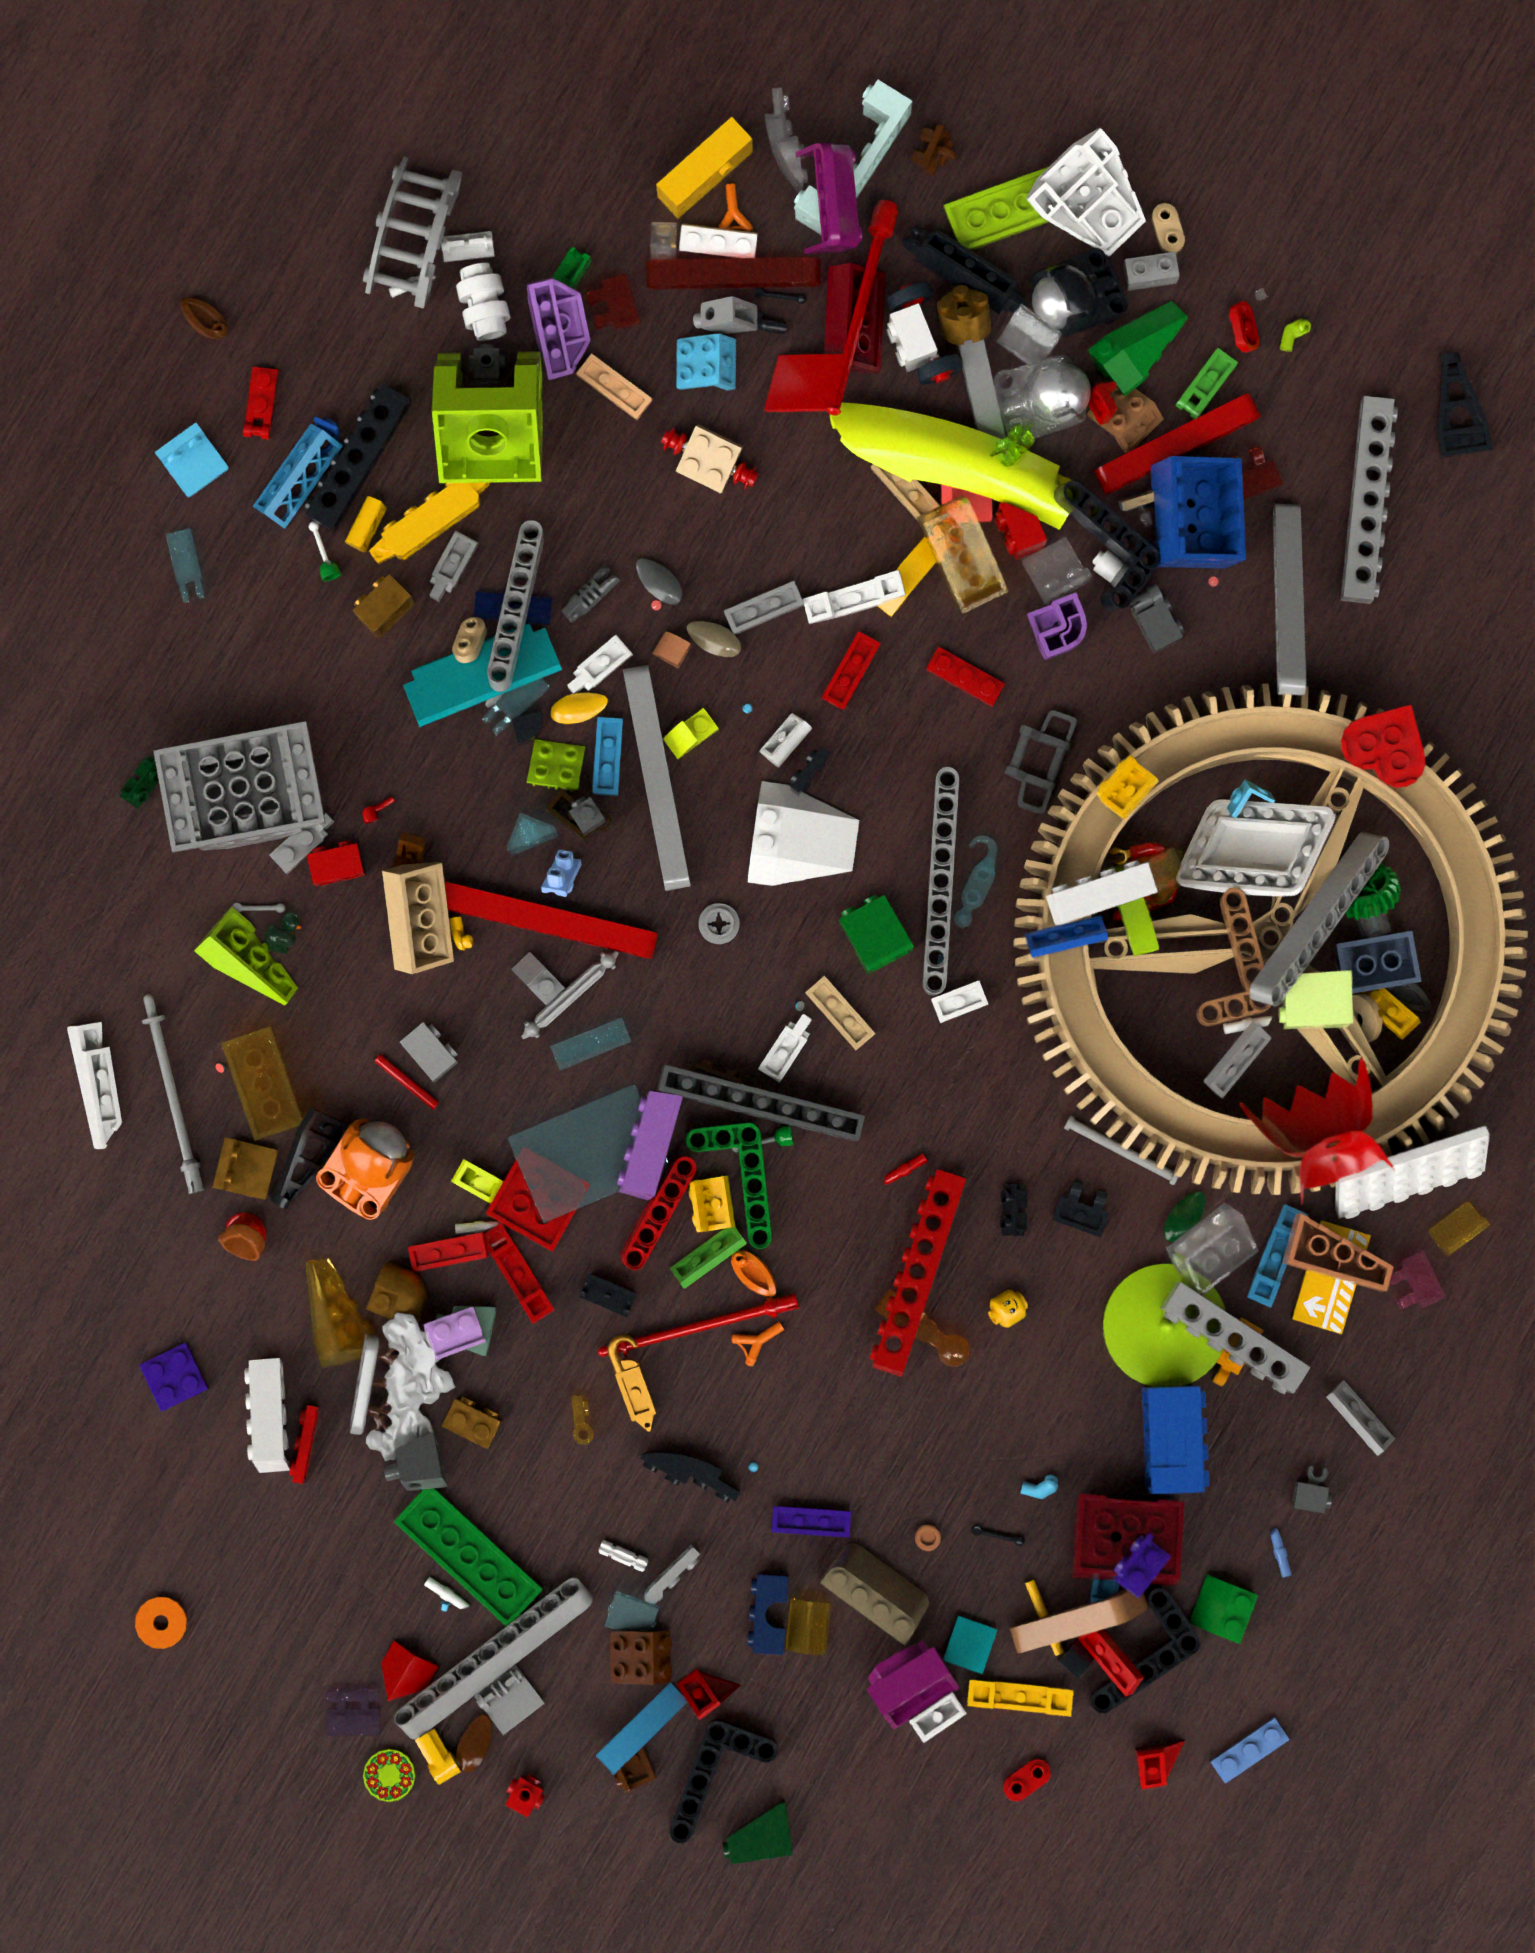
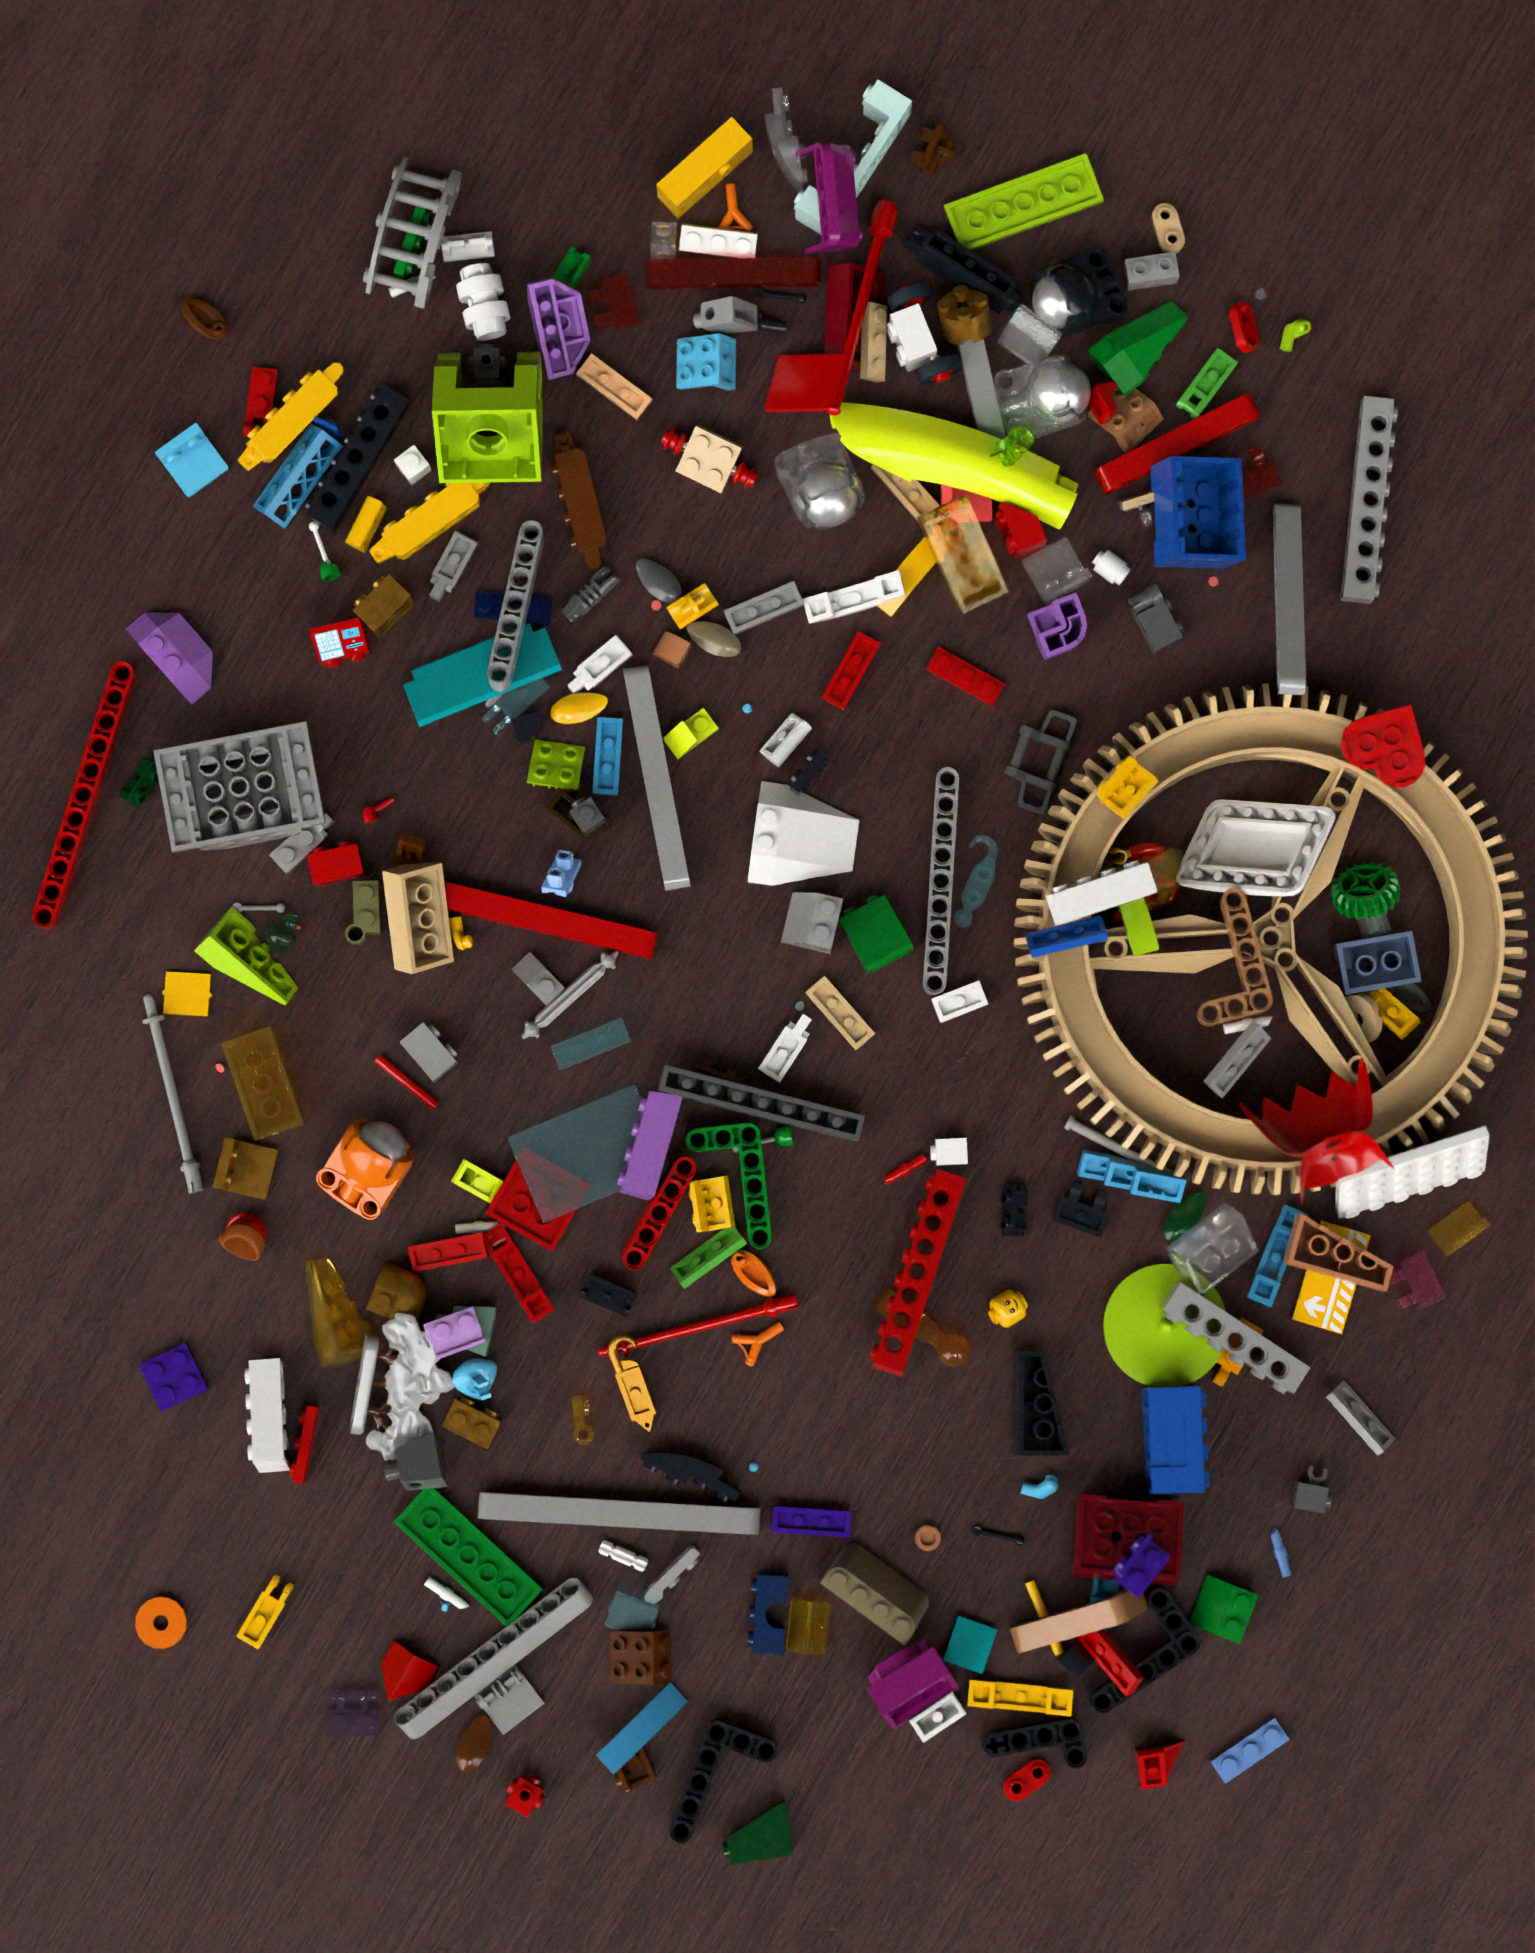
(81, 783): none -> red beam
(96, 1081): white wedge -> none
(176, 651): none -> medium lavender wedge
(185, 562): clear light blue hinge -> none
(187, 994): none -> yellow piece
(264, 1614): none -> yellow hinge
(292, 417): none -> yellow hinge
(314, 1125): black plate -> none
(340, 642): none -> red slope
(366, 910): none -> olive hinge
(389, 1775): tile -> none
(412, 242): none -> green plate
(412, 465): none -> white brick
(440, 1761): yellow piece -> none
(472, 635): tan plate -> none
(475, 1378): none -> medium azure piece
(529, 833): clear light blue slope -> none
(581, 501): none -> reddish brown hinge
(619, 1513): none -> light grey beam
(692, 606): none -> yellow hips
(705, 1691): red slope -> none
(727, 915): light grey gear -> none
(812, 921): none -> light grey slope
(820, 482): none -> clear piece
(874, 343): none -> tan plate
(949, 1151): none -> white brick
(1033, 1743): none -> black beam
(1035, 1411): none -> black wedge
(1089, 194): white wedge -> none
(1113, 540): black beam -> none
(1131, 1175): none -> dark azure slope
(1242, 794): medium azure bracket -> none
(1319, 918): light grey beam -> none
(1319, 1001): yellowish green slope -> none
(1463, 440): black plate -> none

